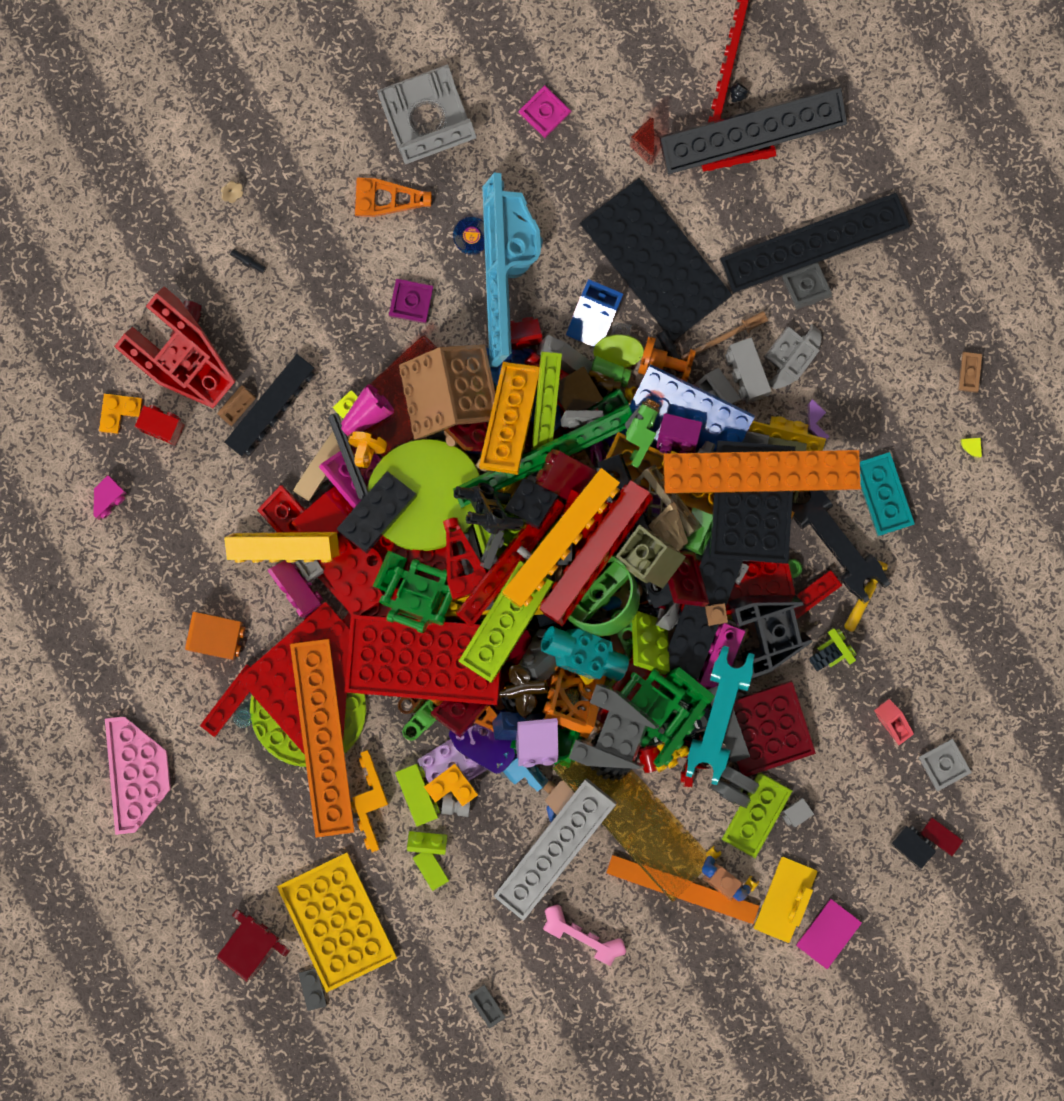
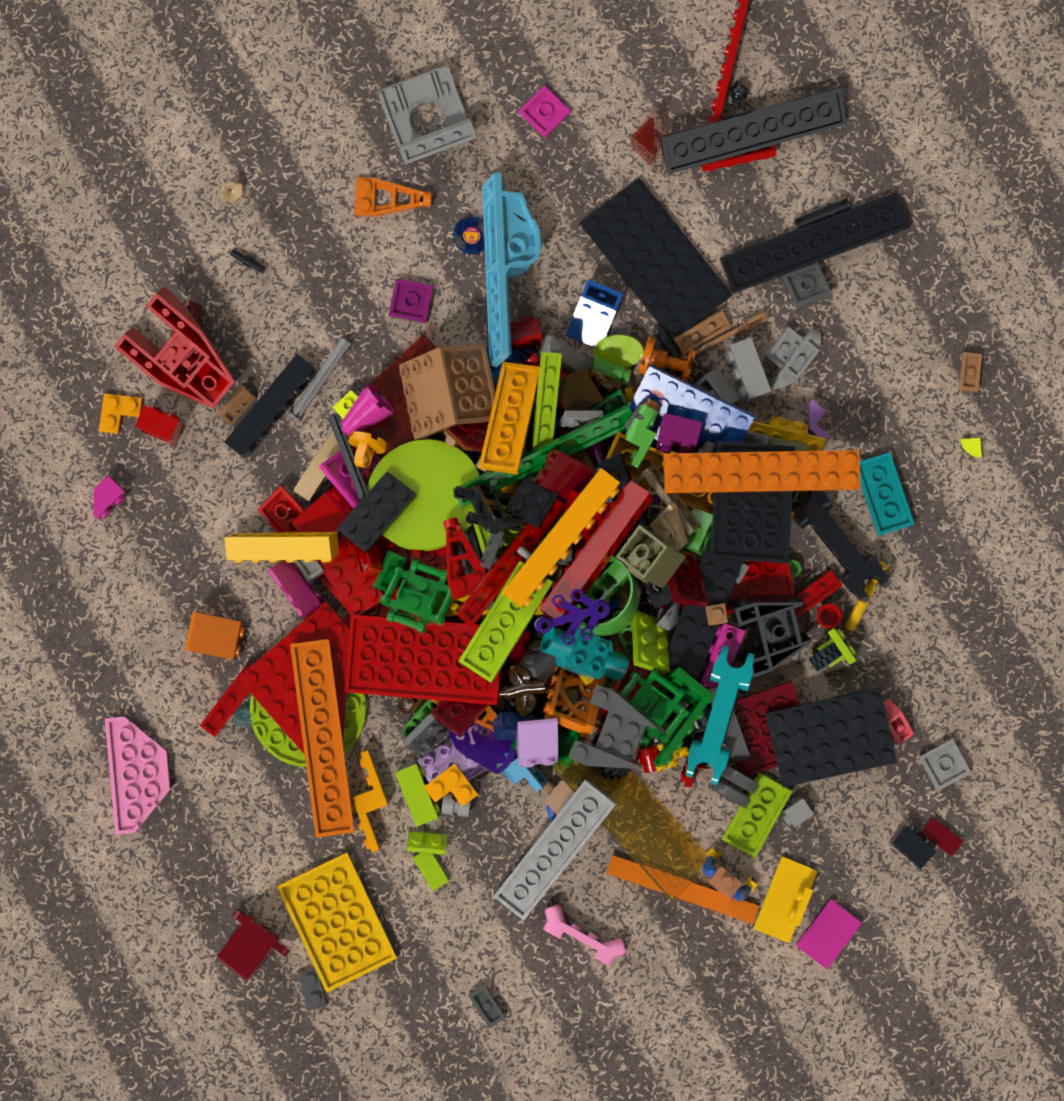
(319, 380): none -> light grey axle
(368, 563): none -> red slope
(425, 736): none -> dark grey hinge
(576, 616): none -> dark purple plant
(702, 332): none -> medium nougat tile
(823, 213): none -> black pin
(829, 616): none -> red piece
(831, 737): none -> black plate

